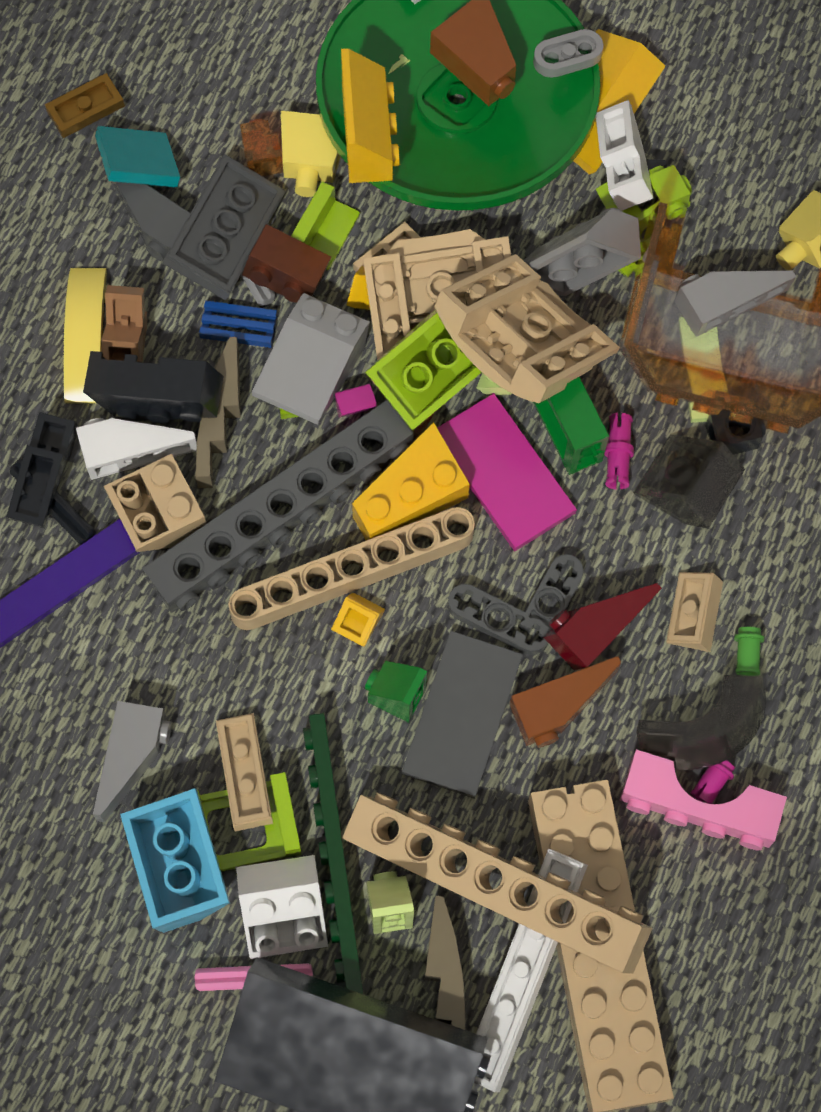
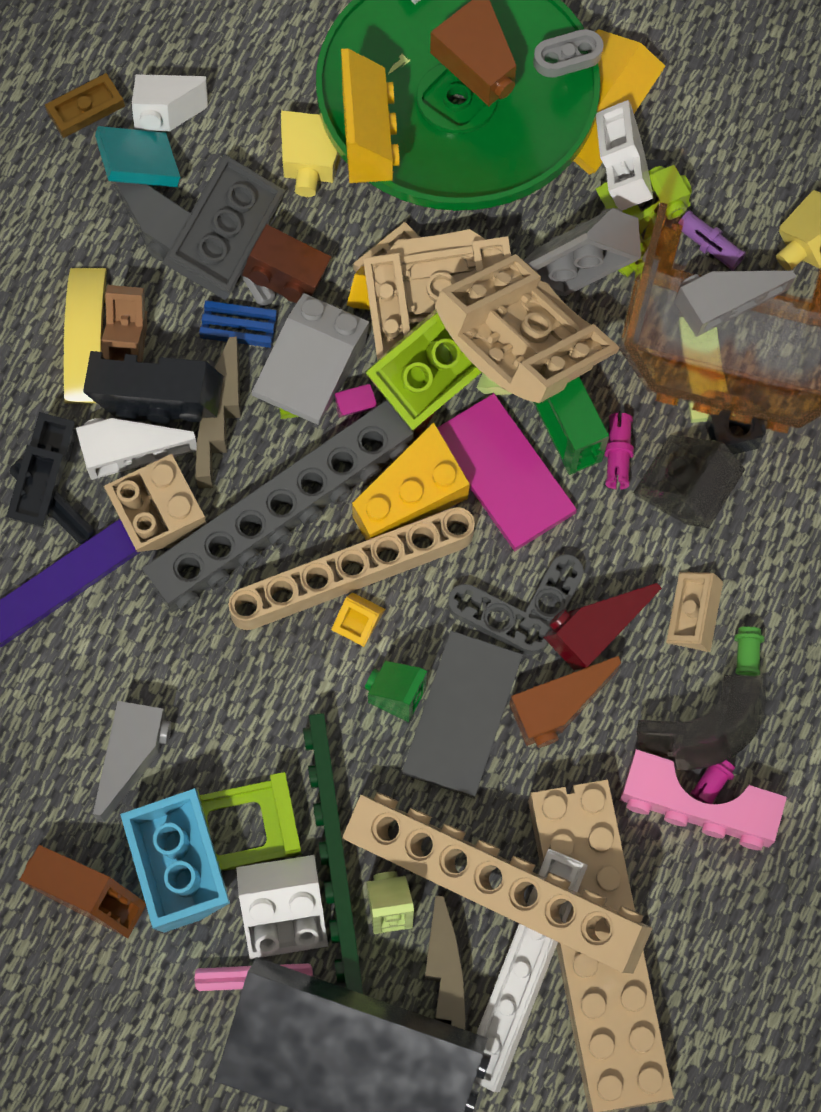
(83, 890): none -> dark orange slope
(167, 100): none -> white slope
(244, 772): tan tile -> none
(261, 148): clear orange brick -> none
(326, 223): lime panel -> none
(728, 255): none -> medium lavender pin

